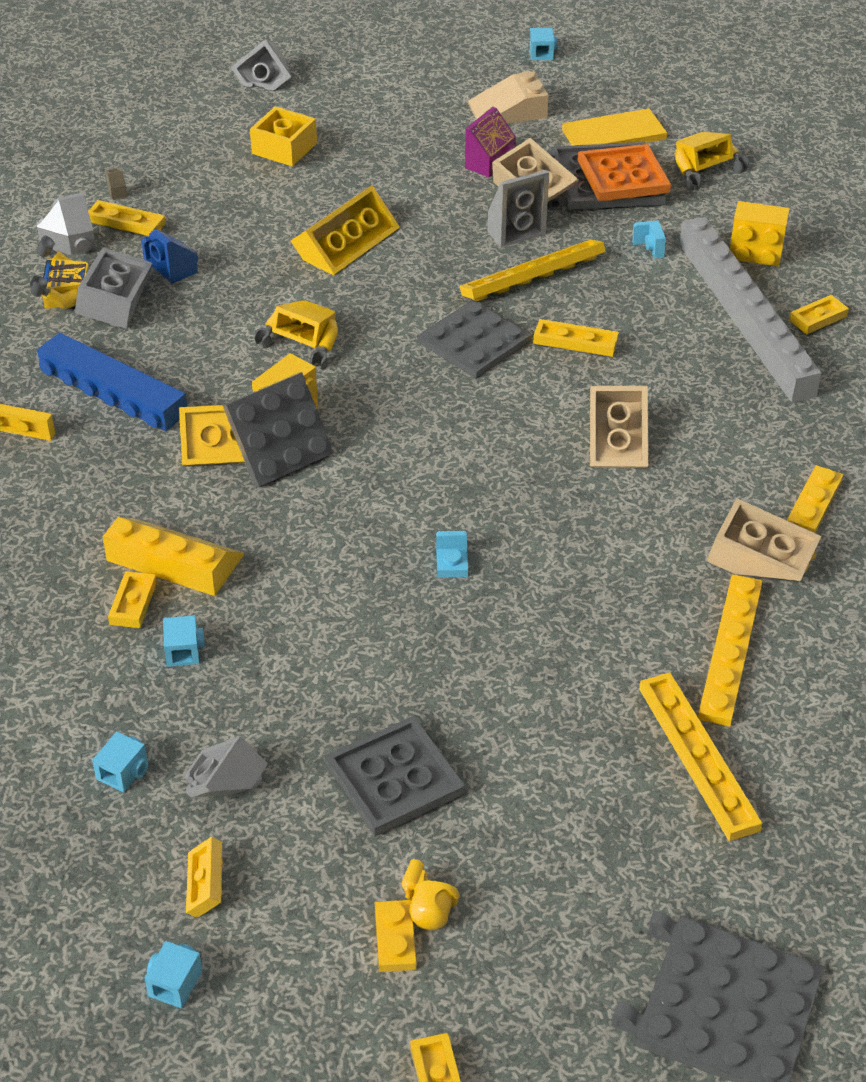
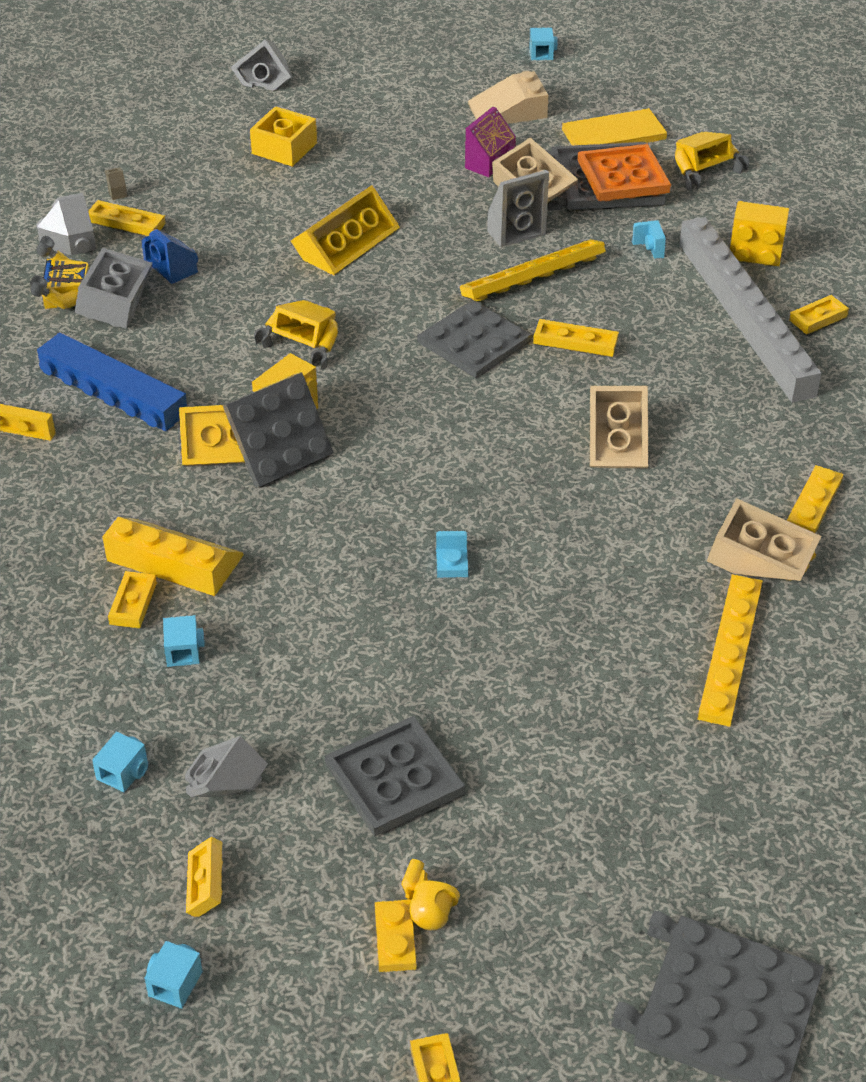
(700, 757): yellow plate -> none

